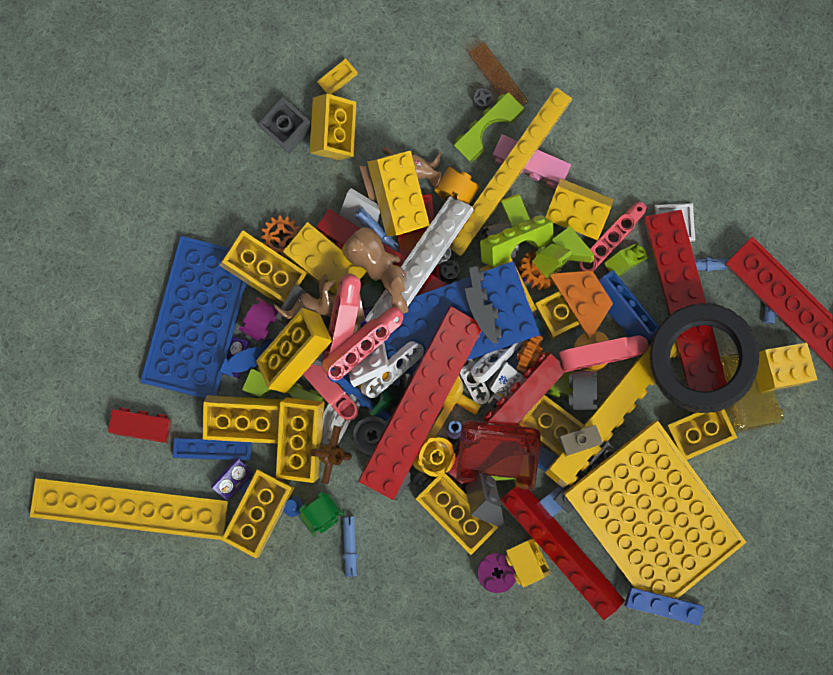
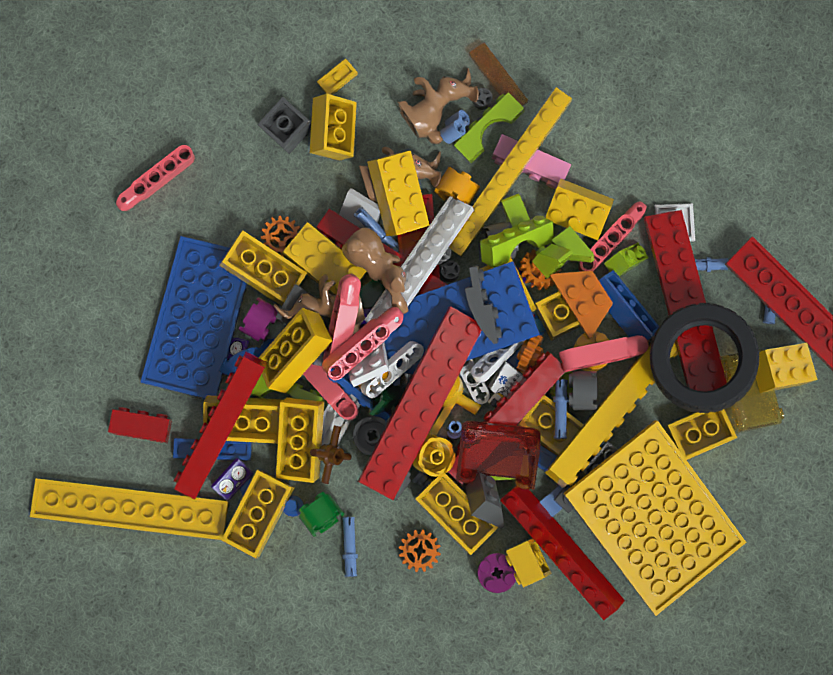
(130, 196): none -> coral piece
(220, 425): none -> red brick
(410, 549): none -> orange gear
(427, 114): none -> medium nougat animal
(455, 126): none -> medium blue axle
(560, 408): none -> medium blue pin
(580, 440): dark tan plate -> none
(664, 605): blue plate -> none

